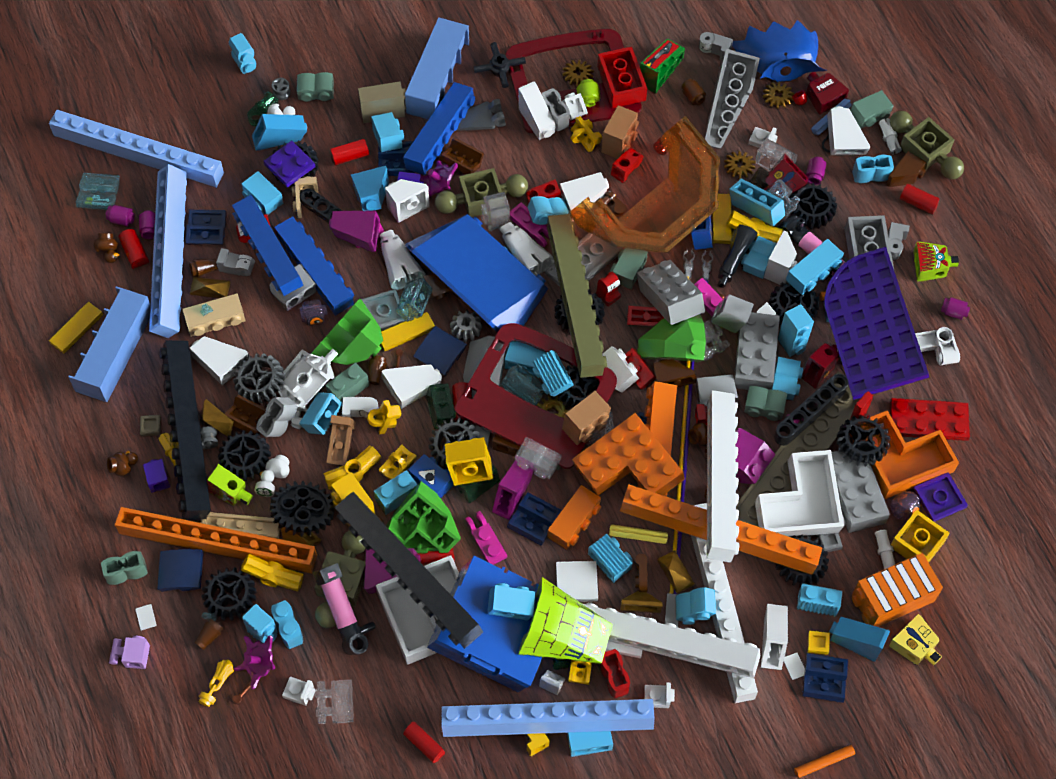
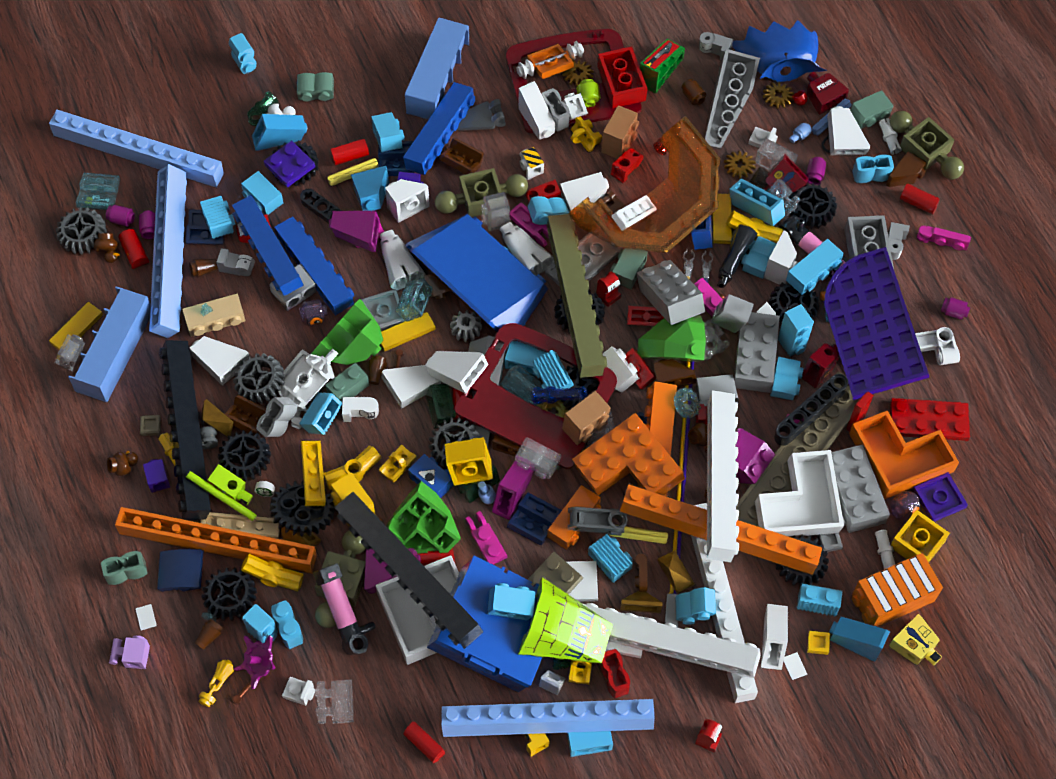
(70, 352): none -> clear brick
(74, 224): none -> dark grey gear
(209, 287): pearl gold slope -> none
(217, 216): none -> medium azure brick
(221, 496): none -> lime bar
(276, 467): white animal -> none
(279, 84): dark grey wheel -> none
(300, 185): tan bracket -> none
(313, 473): none -> yellow tile
(340, 440): medium nougat bracket -> none
(346, 173): none -> light yellow axle
(382, 100): dark tan brick -> none
(385, 416): yellow hips -> none
(394, 492): medium azure brick -> none
(439, 178): magenta piece -> none
(440, 350): dark blue slope -> none
(456, 368): none -> white slope
(486, 493): none -> light blue cylinder
(499, 65): black bar -> none
(531, 163): none -> brick
(550, 61): none -> orange plate
(552, 394): none -> clear blue pin
(558, 573): none -> dark tan plate
(596, 520): none -> dark grey piece
(634, 212): none -> white tile
(661, 695): white bracket -> none
(687, 410): none -> clear light blue gear
(709, 735): none -> red leg
(765, 403): sand green brick -> none
(801, 132): none -> light blue cylinder
(824, 761): orange piece -> none
(825, 677): dark blue slope -> none
(865, 430): black gear -> none
(932, 261): torso -> none
(943, 237): none -> dark pink hinge

